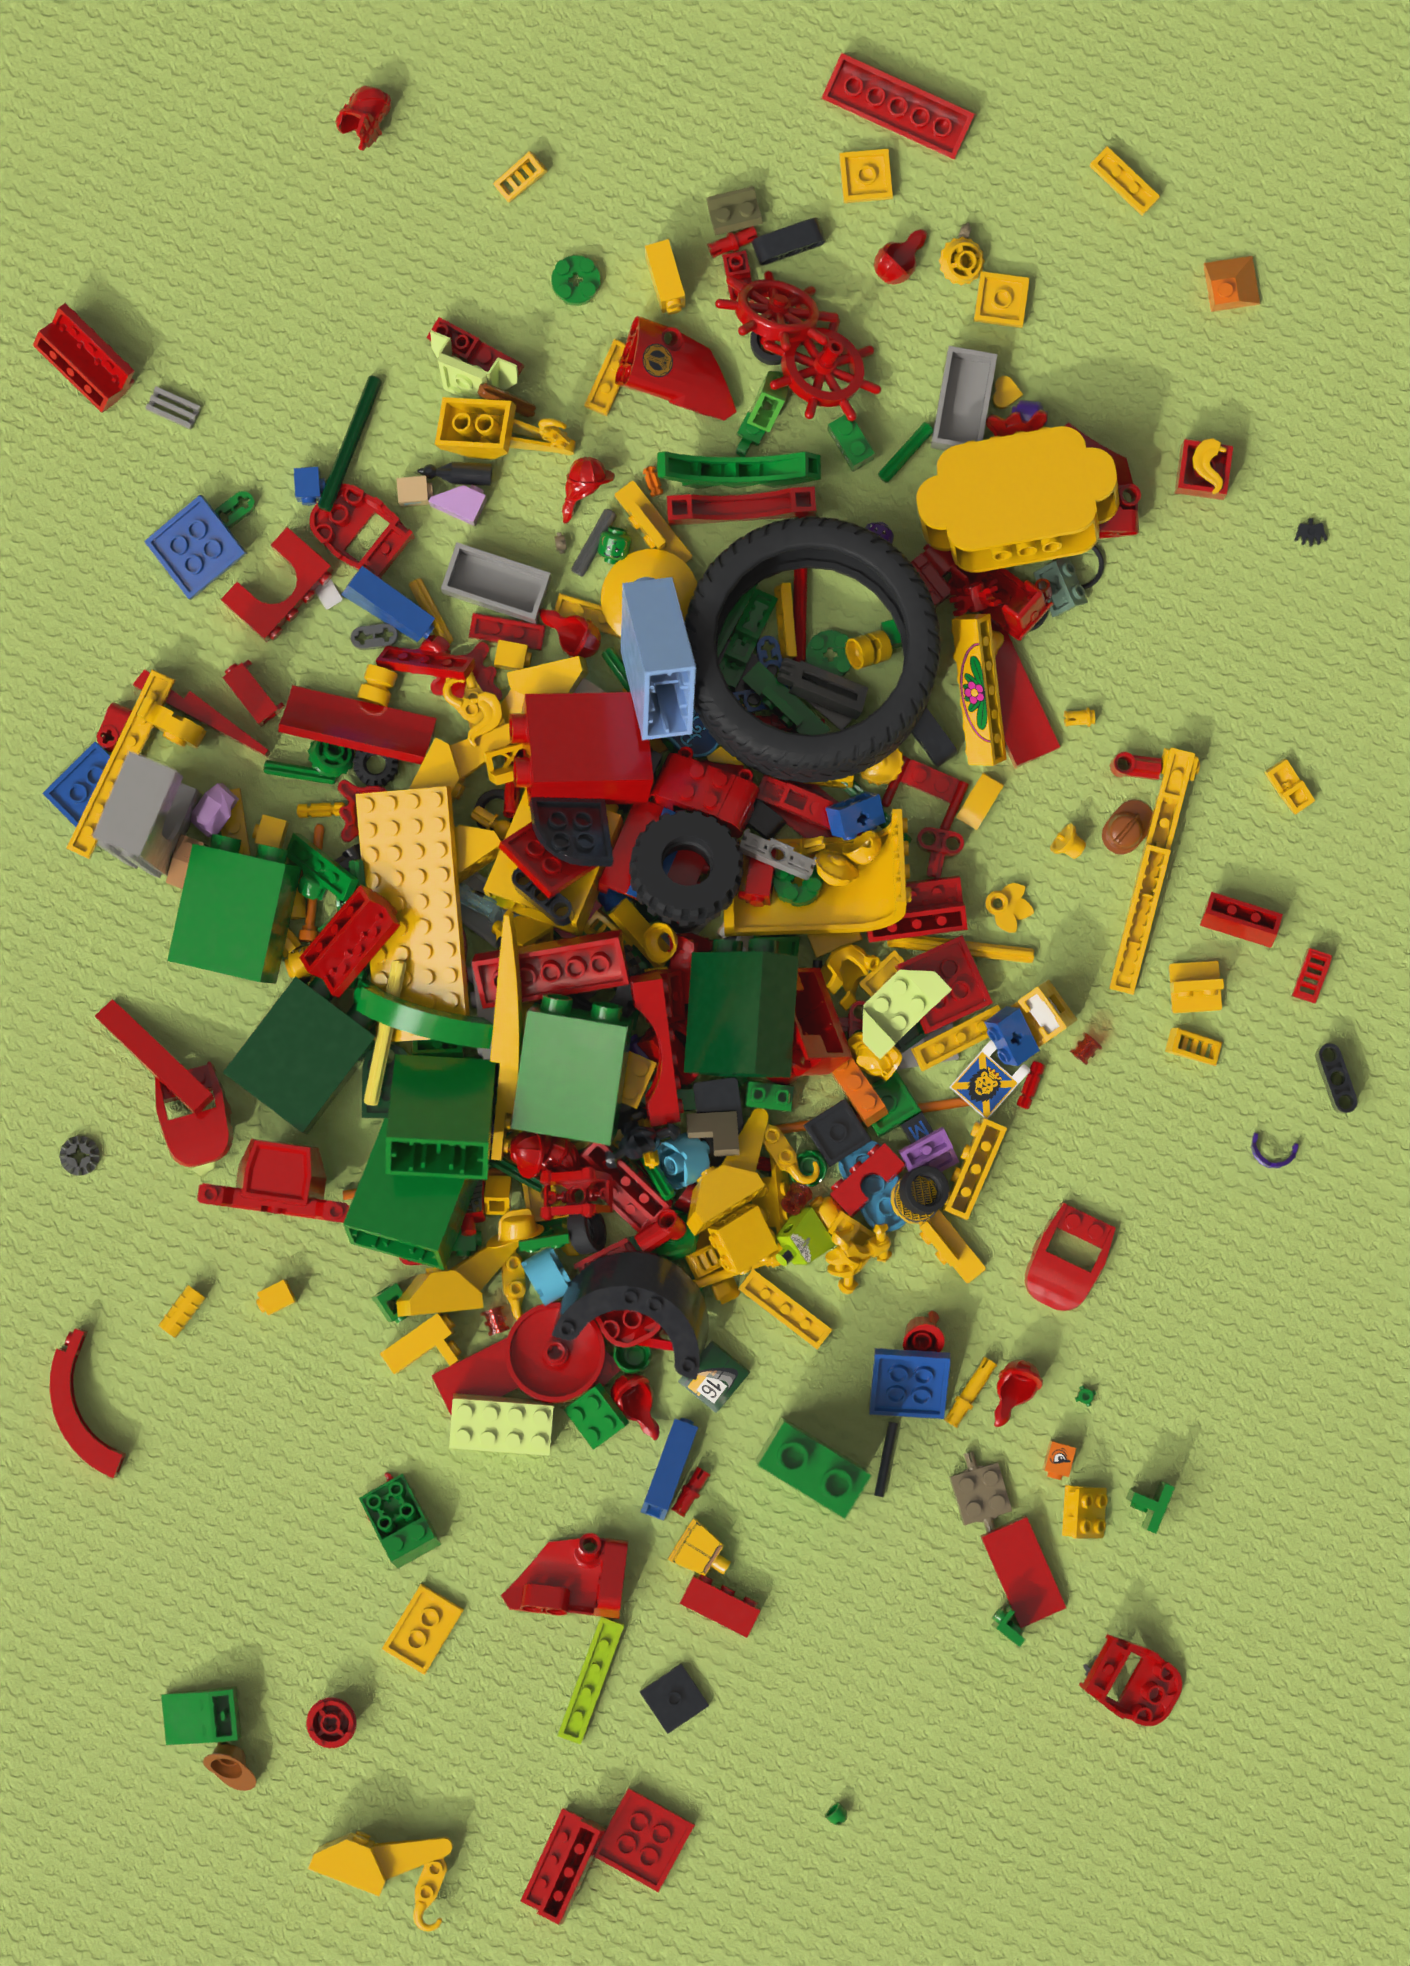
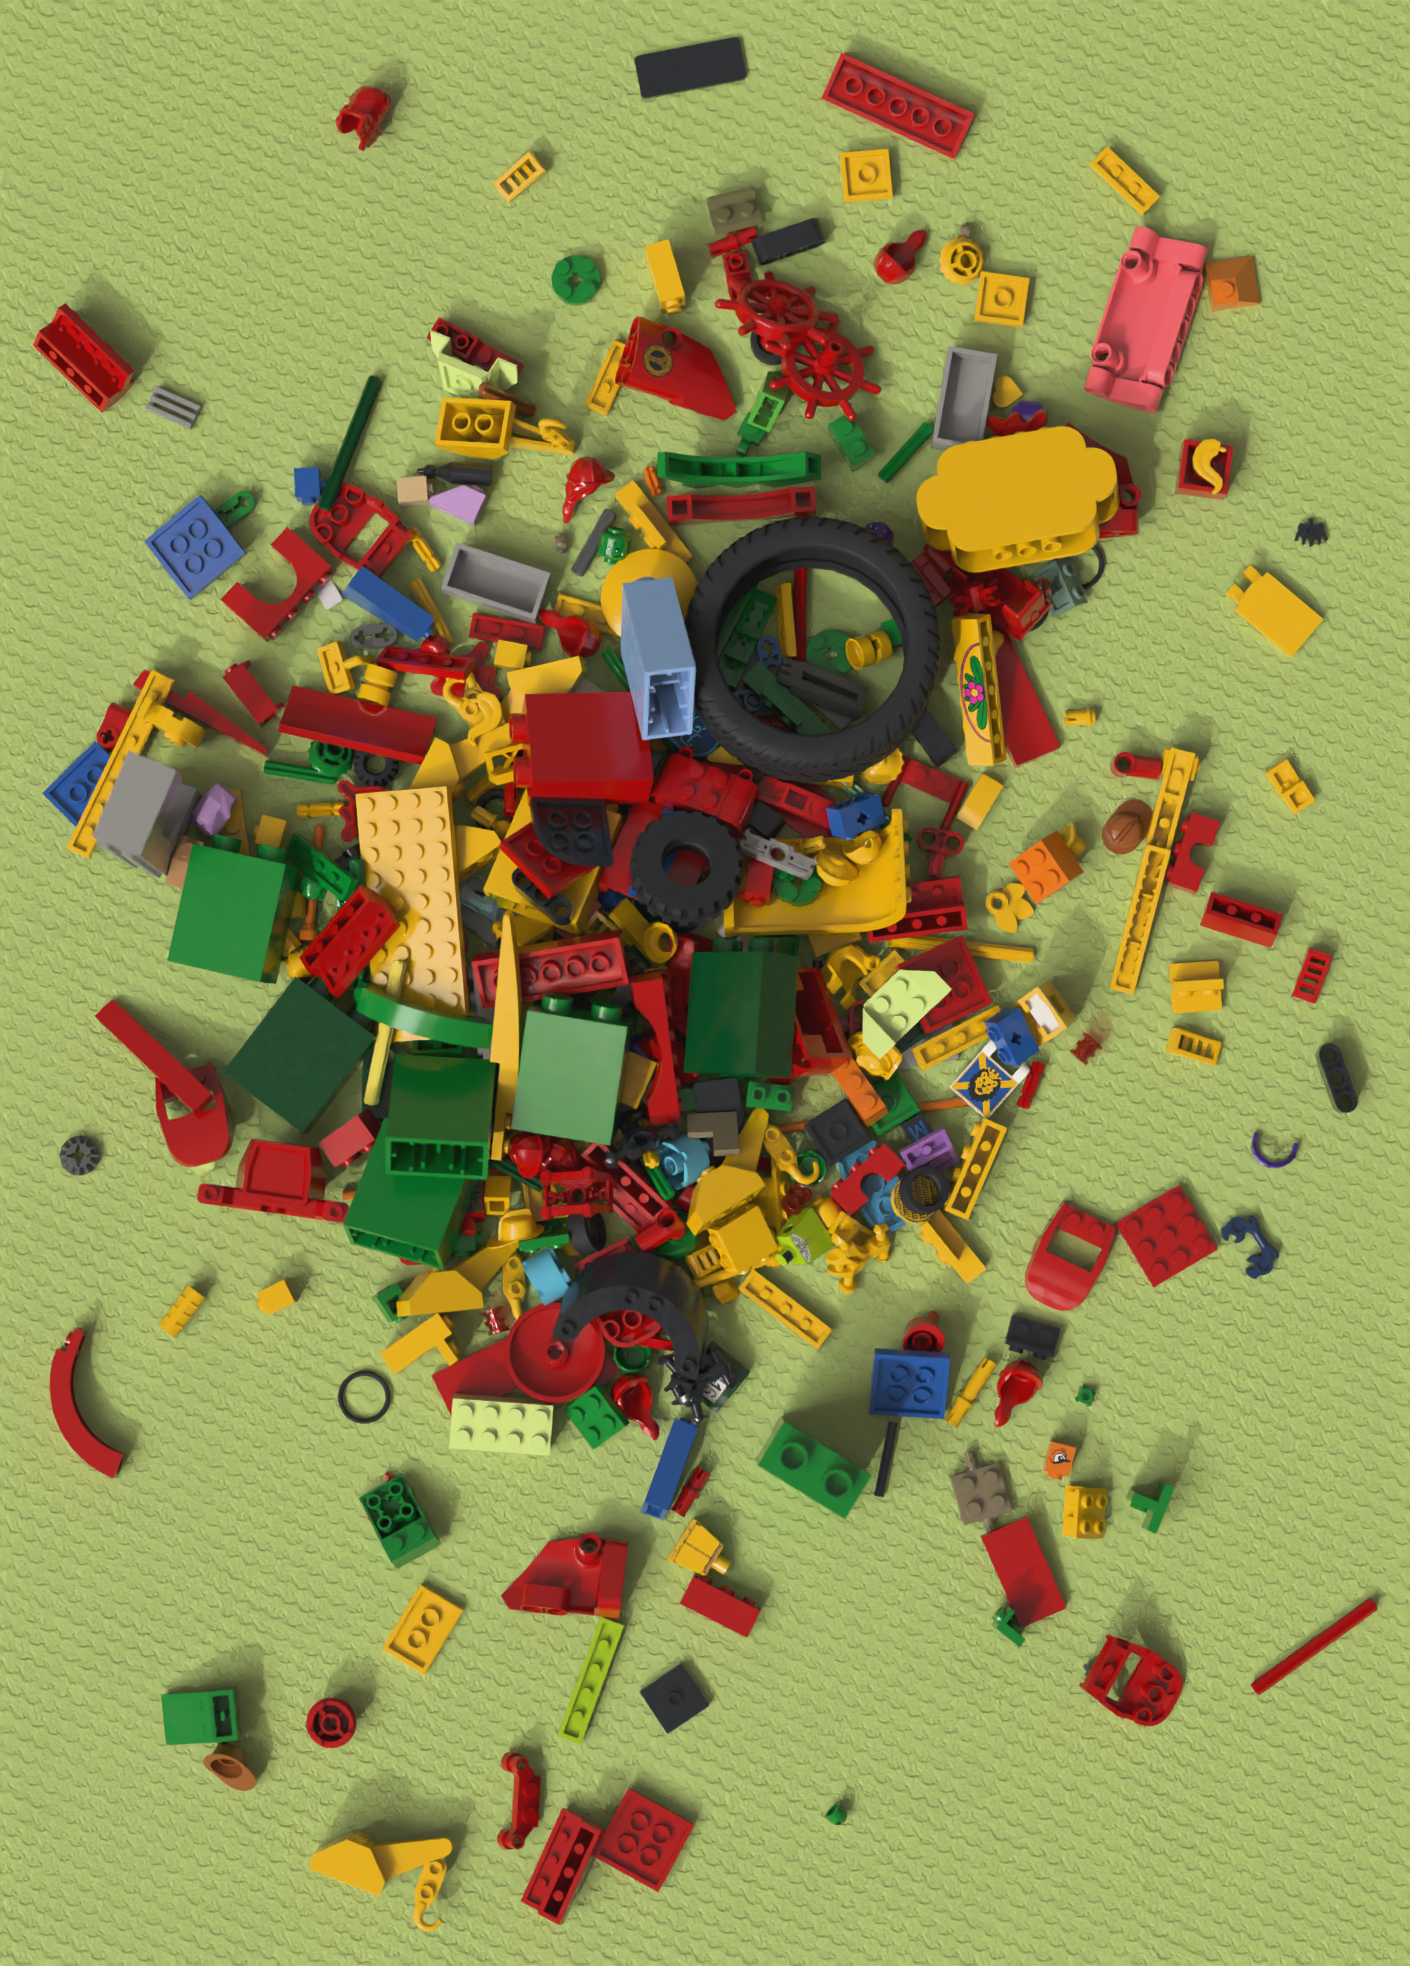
(337, 667): none -> yellow plate
(347, 1141): none -> brick
(387, 1397): none -> black tyre
(425, 551): none -> yellow axle
(481, 787): none -> yellow axle
(525, 1801): none -> red plate
(690, 68): none -> black piece
(690, 1391): none -> black piece
(1031, 1336): none -> black bracket
(1046, 867): none -> orange brick
(1146, 320): none -> coral panel
(1166, 1236): none -> red plate
(1197, 831): none -> red arch
(1261, 1264): none -> dark blue helmet
(1274, 611): none -> yellow tile
(1314, 1646): none -> red axle

